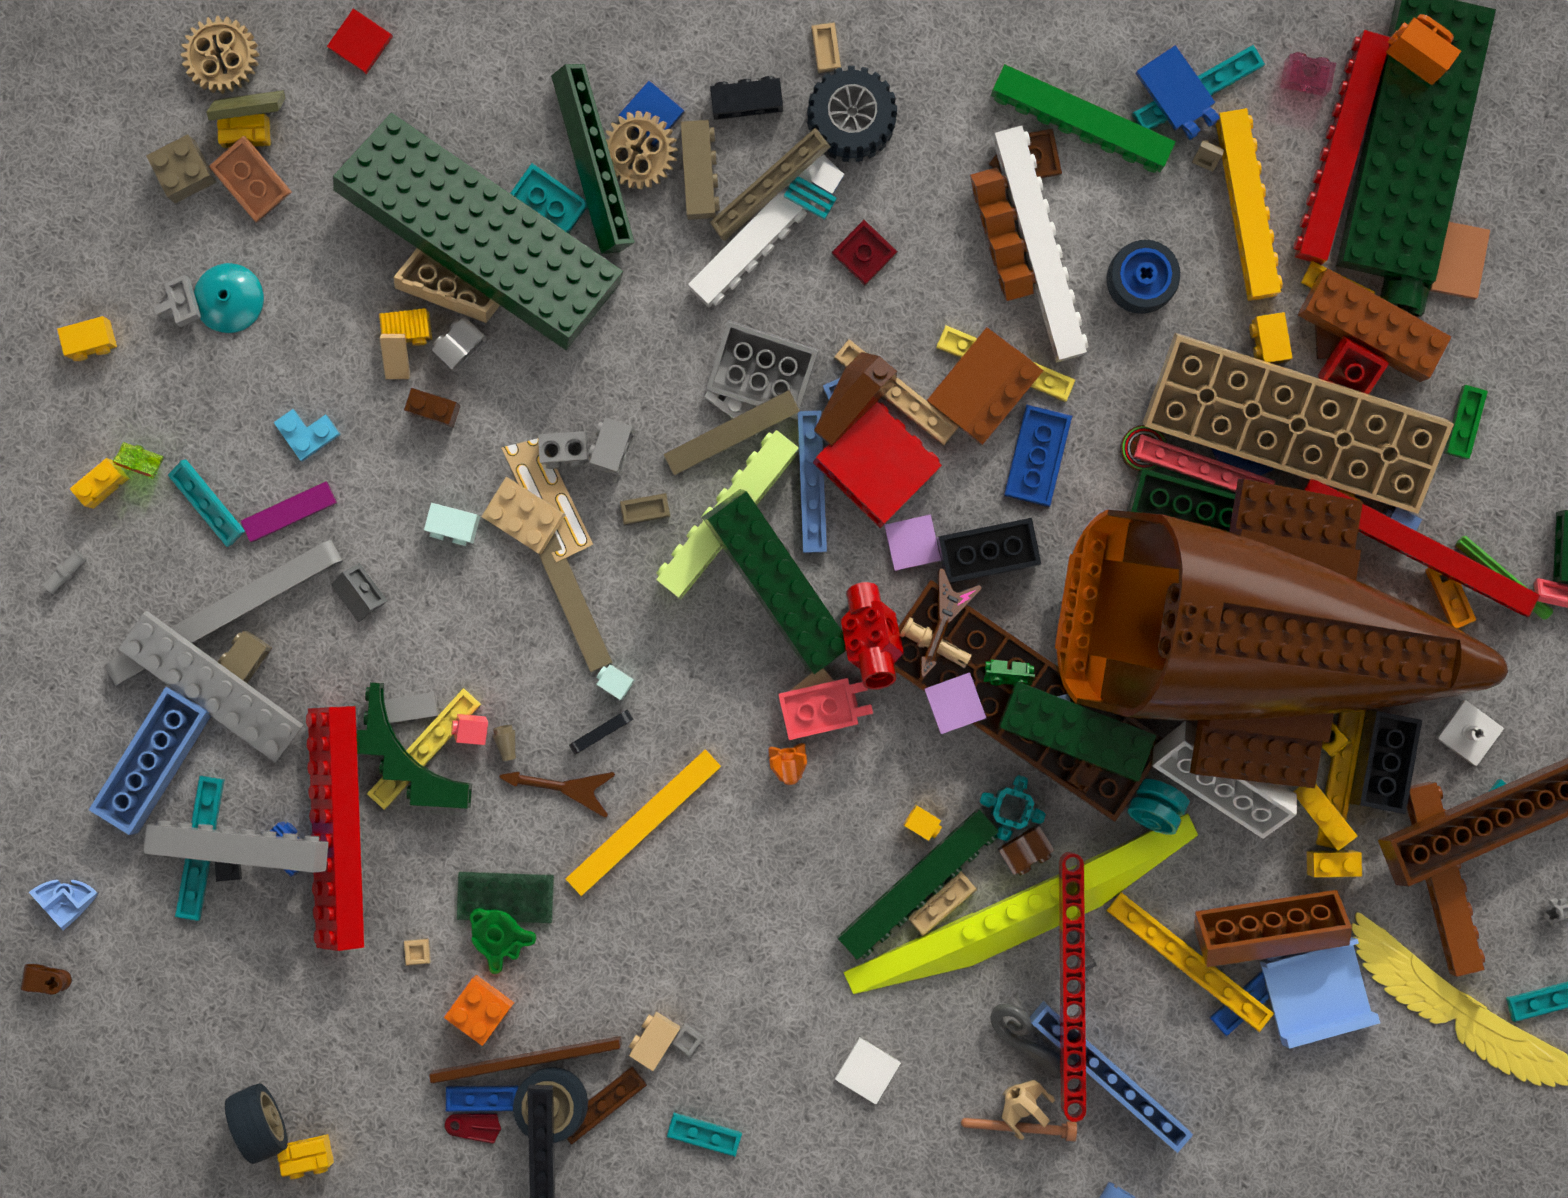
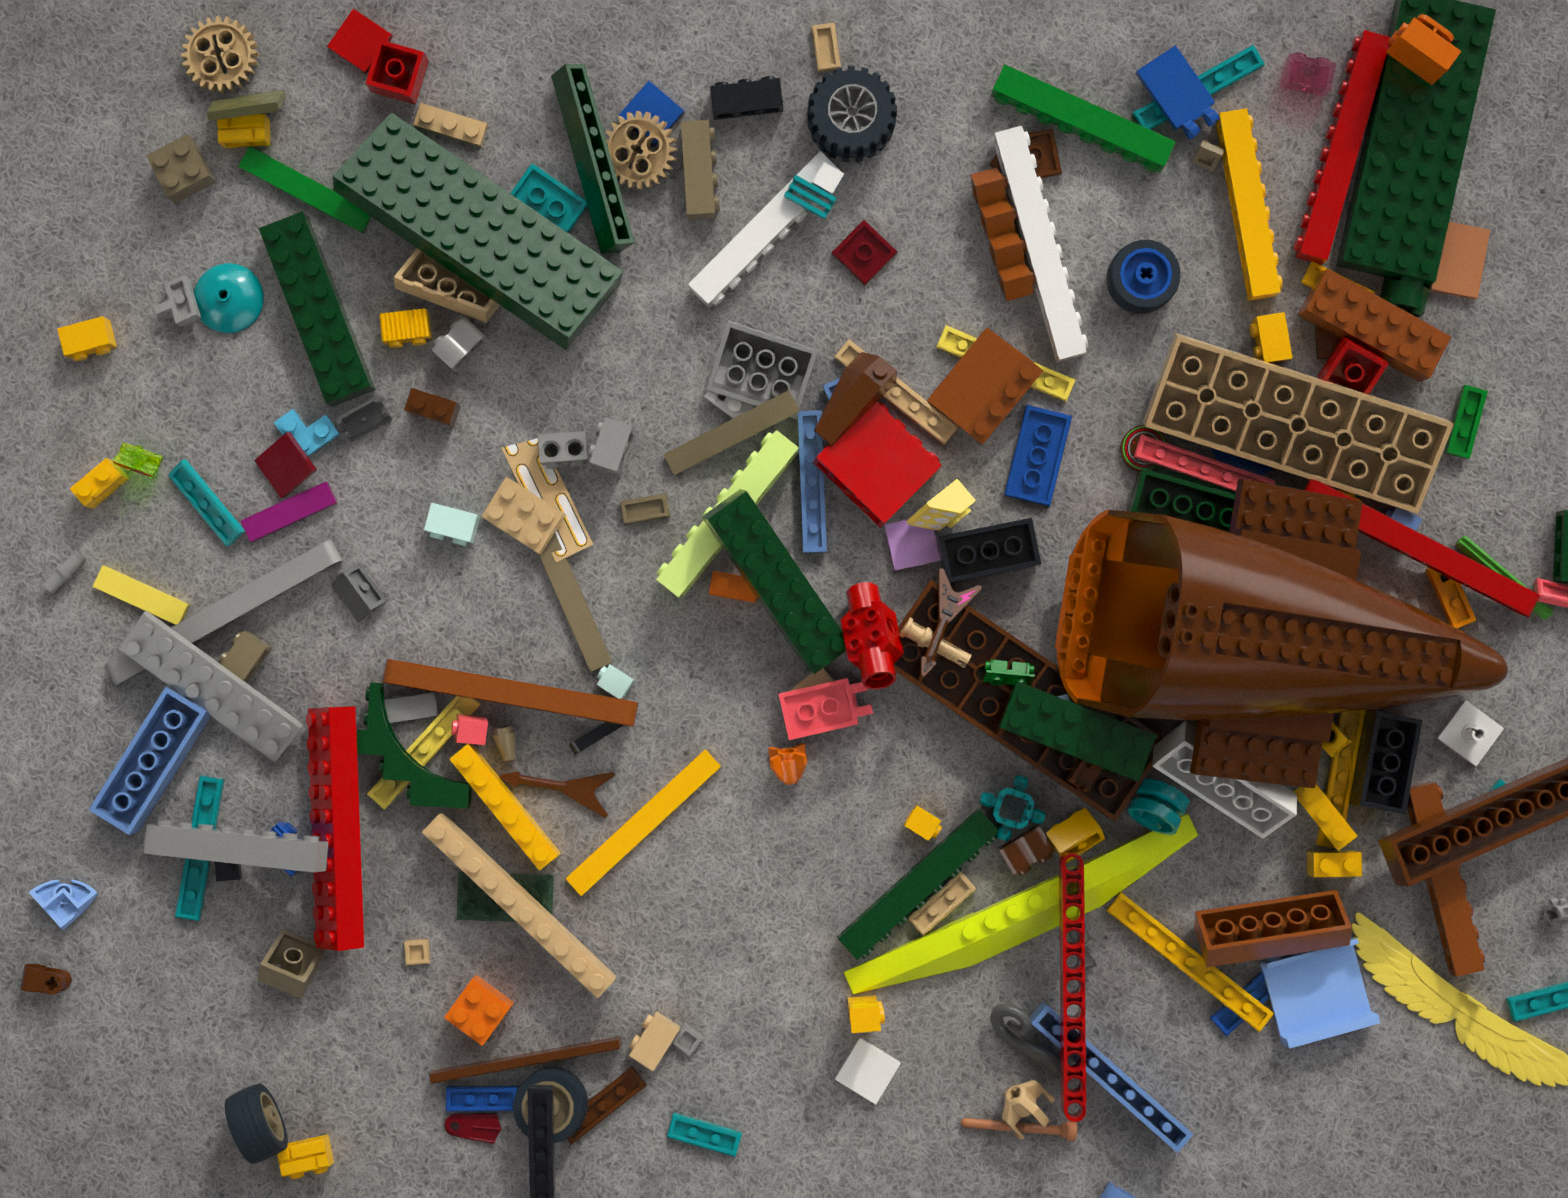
(141, 595): none -> light yellow tile
(250, 179): nougat tile -> none
(285, 465): none -> dark red tile
(290, 963): none -> dark tan slope
(304, 189): none -> green tile
(317, 309): none -> dark green brick
(364, 418): none -> dark grey hinge
(395, 356): tan tile -> none
(397, 71): none -> red brick
(450, 125): none -> tan plate
(497, 936): green tile -> none
(505, 806): none -> yellow brick
(510, 692): none -> dark orange beam
(519, 904): none -> tan brick
(731, 587): none -> orange brick
(770, 184): dark tan tile -> none
(865, 1014): none -> yellow brick
(944, 509): none -> light yellow slope
(955, 703): lavender tile -> none
(1075, 834): none -> yellow brick

